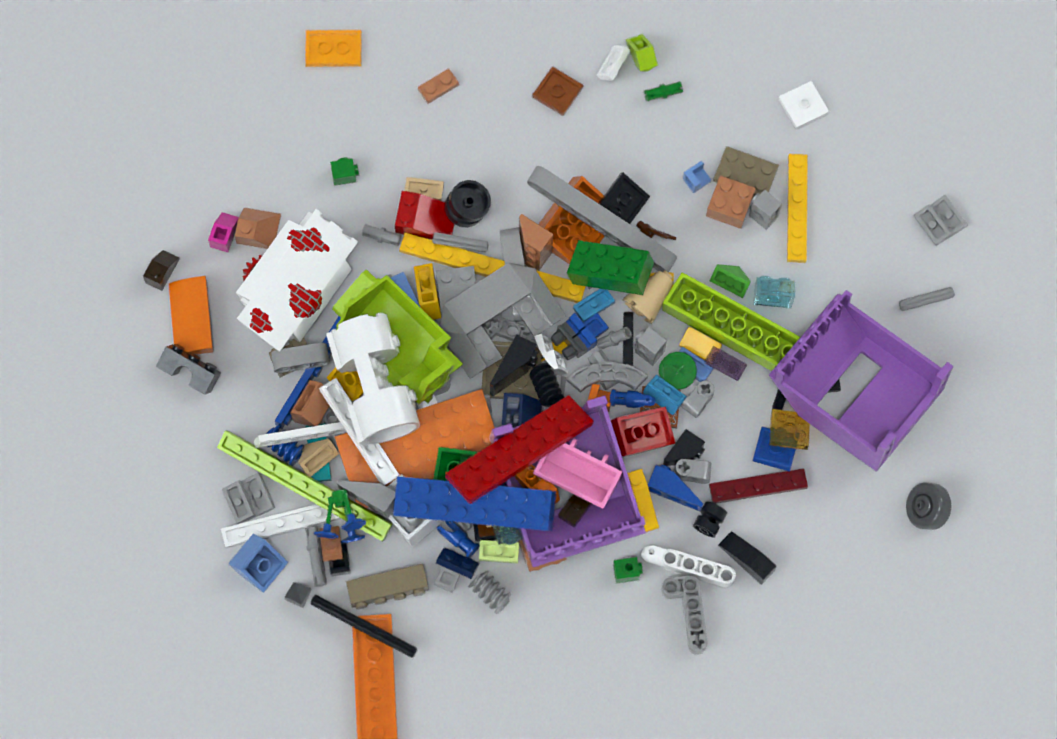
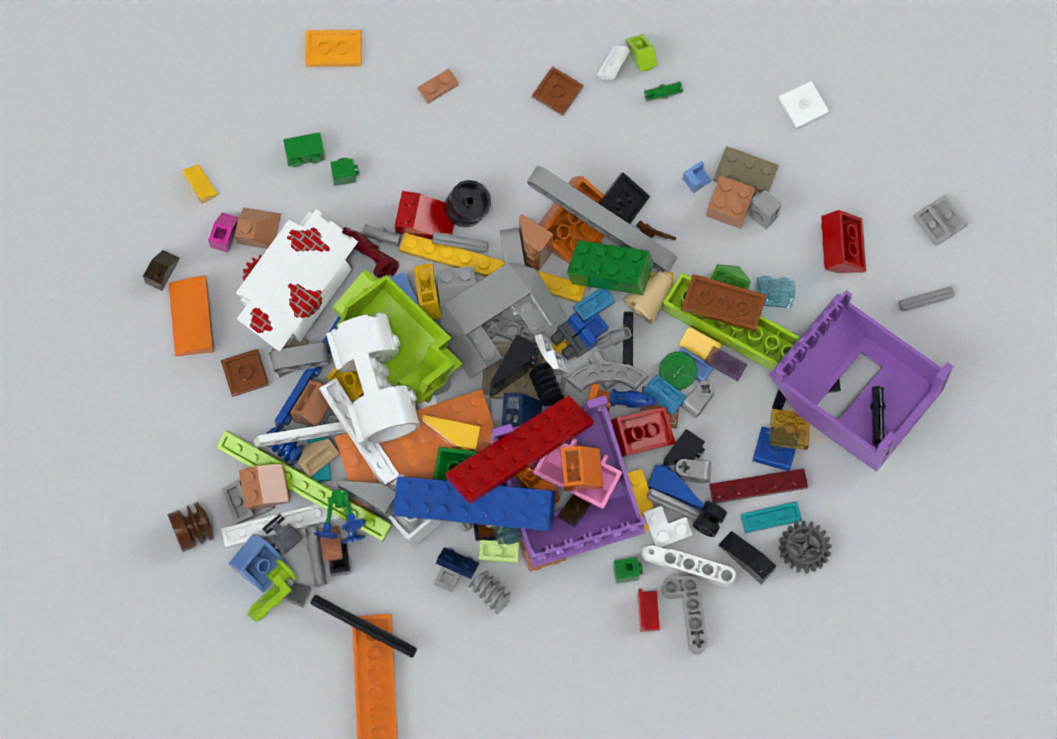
(190, 526): none -> reddish brown wheel
(199, 183): none -> yellow slope
(203, 374): arch -> none
(244, 373): none -> dark orange tile
(264, 486): none -> nougat slope
(275, 595): none -> lime piece
(285, 537): none -> black brick
(304, 149): none -> green brick
(384, 263): none -> dark red piece
(386, 586): dark tan brick -> none
(426, 187): tan plate -> none
(458, 434): none -> yellow slope
(459, 539): blue piece -> none
(581, 468): none -> orange slope
(648, 611): none -> red panel
(650, 345): light grey brick -> none
(663, 531): none -> white plate
(673, 504): none -> light grey axle
(723, 303): none -> dark orange plate
(771, 517): none -> teal tile
(797, 208): yellow plate -> none
(798, 546): none -> dark grey gear
(843, 242): none -> red slope
(878, 407): none -> black pin
(928, 506): dark grey wheel -> none

